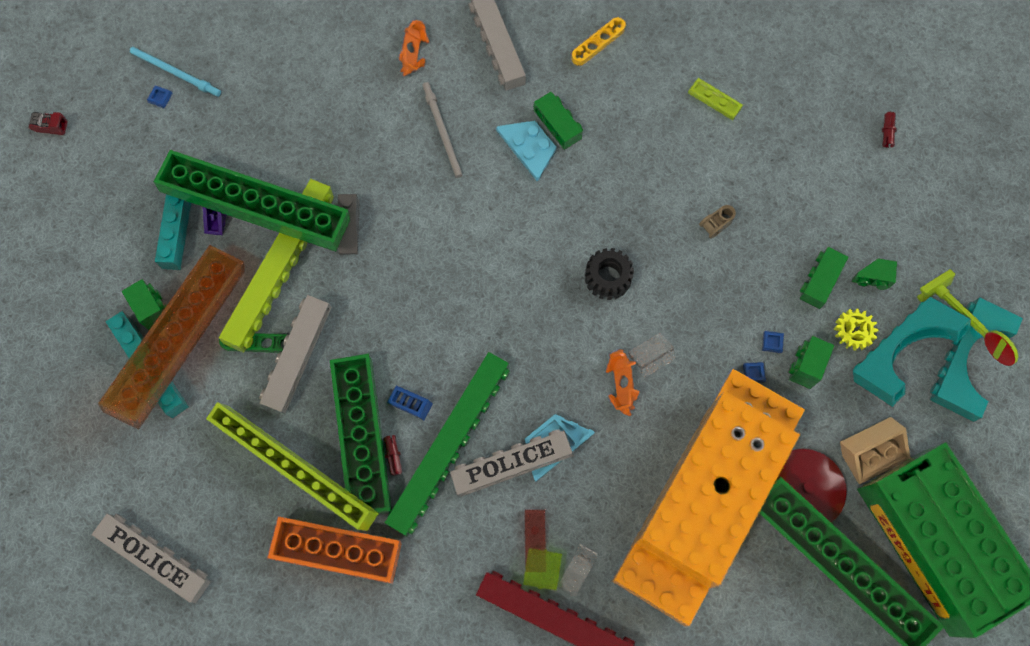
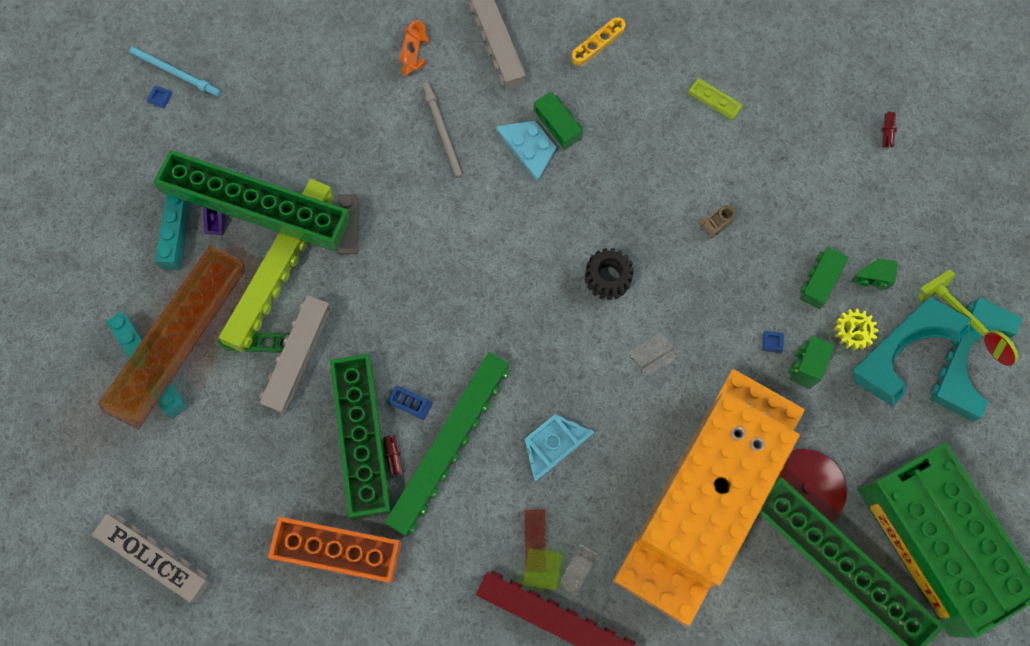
(48, 123): dark red leg -> none
(144, 302): green brick -> none
(293, 467): lime brick -> none
(512, 463): light grey brick -> none
(621, 366): orange piece -> none
(755, 371): blue tile -> none
(876, 449): tan slope -> none

